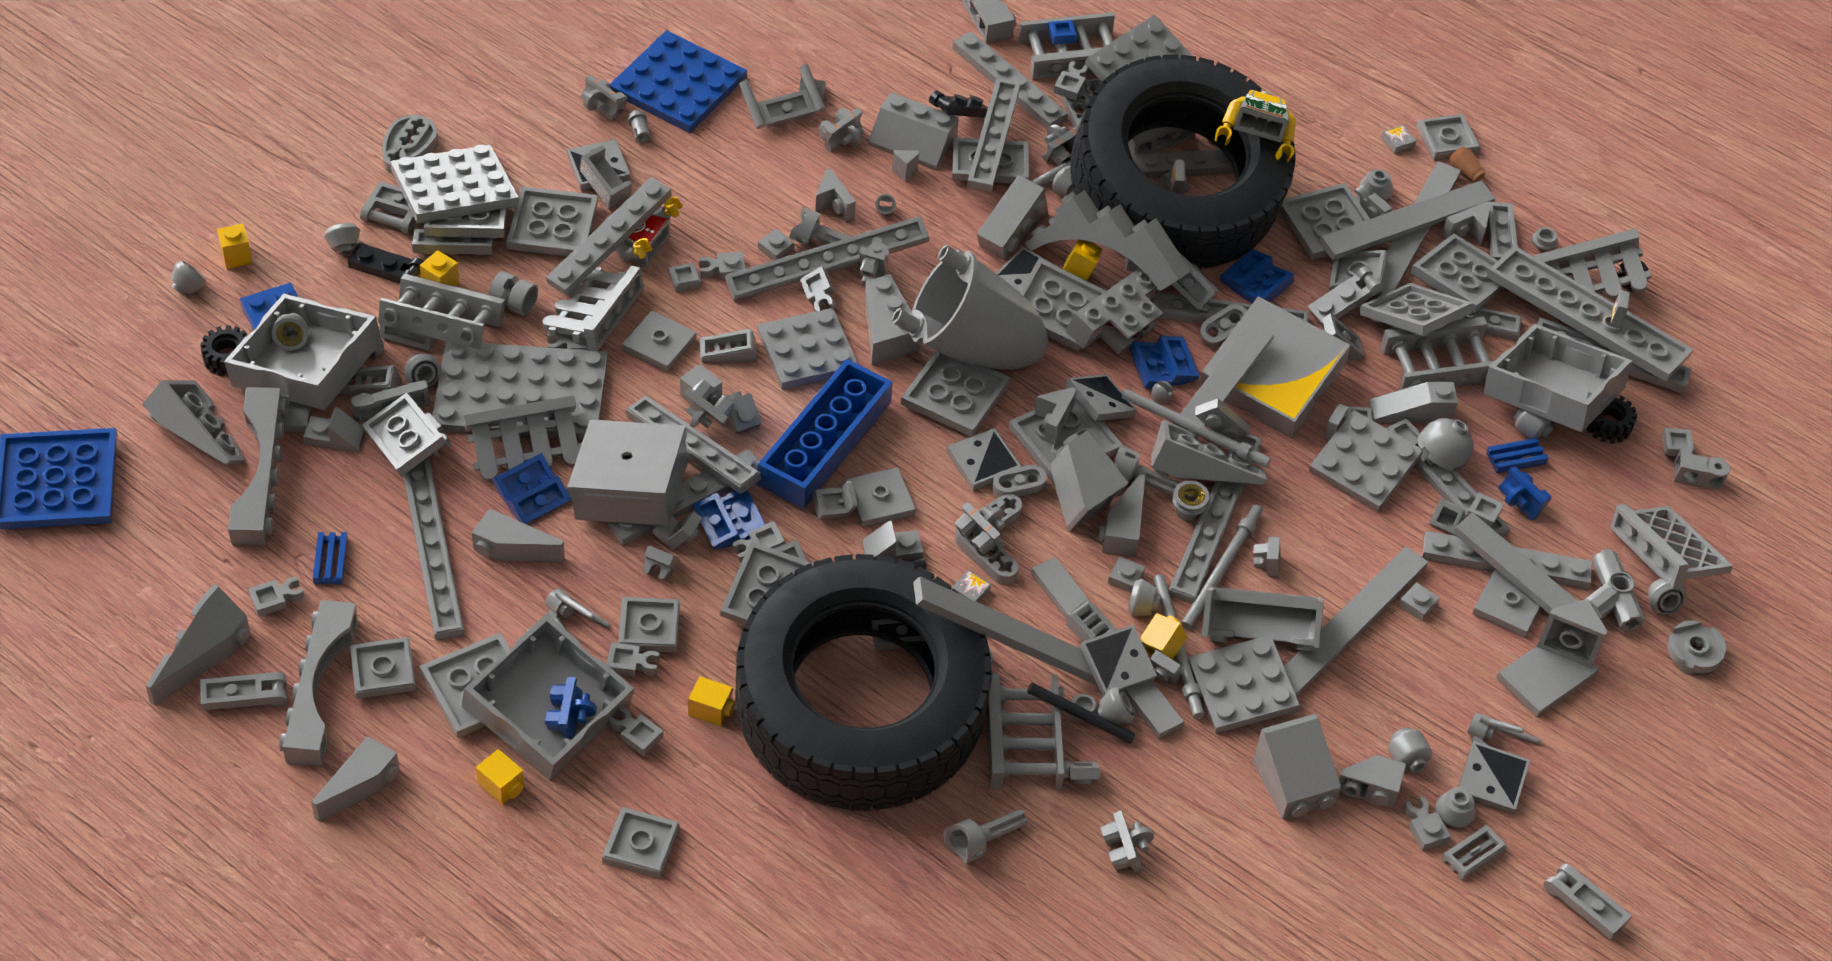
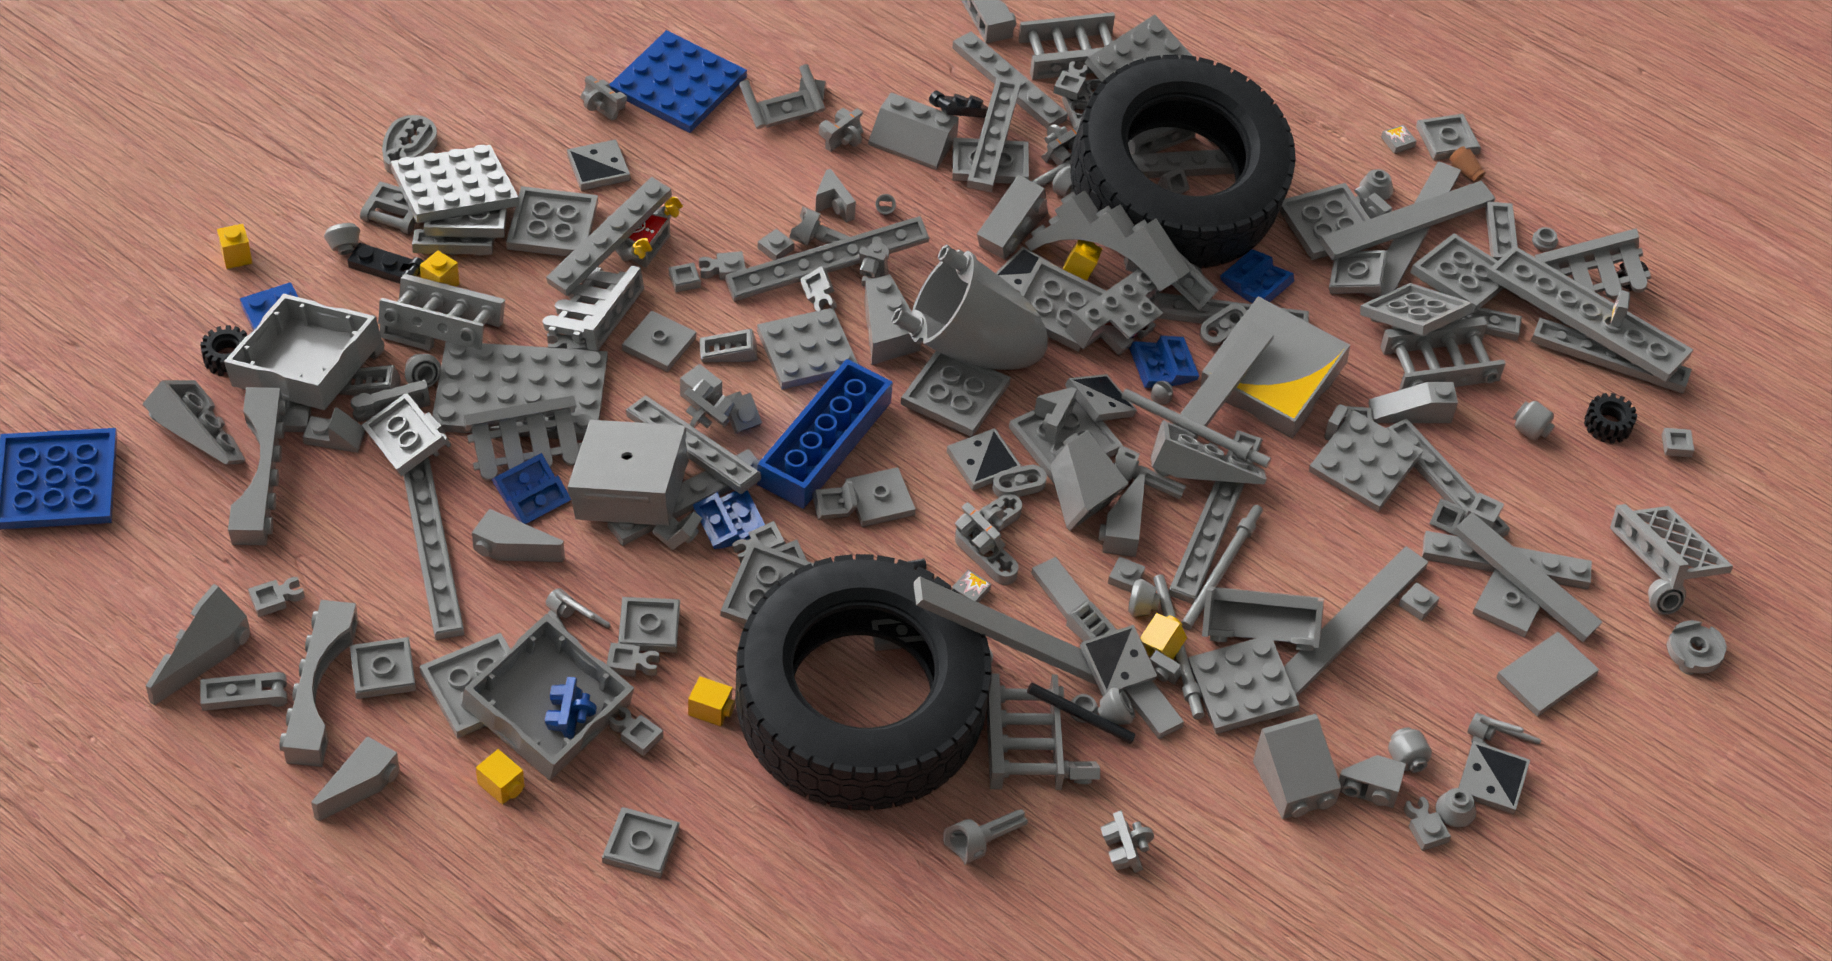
(187, 278): light grey cone -> none
(296, 338): light grey piece -> none
(331, 540): blue tile -> none
(518, 295): light grey wheel -> none
(604, 178): light grey panel -> none
(637, 121): light grey pin -> none
(657, 557): light grey tile -> none
(897, 545): light grey slope -> none
(905, 163): light grey slope -> none
(1062, 32): blue tile -> none
(1177, 176): light grey tile -> none
(1190, 500): light grey piece -> none
(1222, 419): light grey plate -> none
(1261, 116): torso -> none
(1268, 556): light grey tile -> none
(1342, 332): light grey slope -> none
(1346, 295): light grey plate -> none
(1447, 442): light grey cylinder -> none
(1457, 865): light grey tile -> none
(1468, 221): light grey slope -> none
(1515, 451): blue tile -> none
(1523, 493): blue hips -> none
(1557, 377): light grey tile -> none
(1574, 632): light grey slope -> none
(1587, 900): light grey plate -> none
(1615, 592): light grey piece -> none
(1700, 470): light grey leg -> none

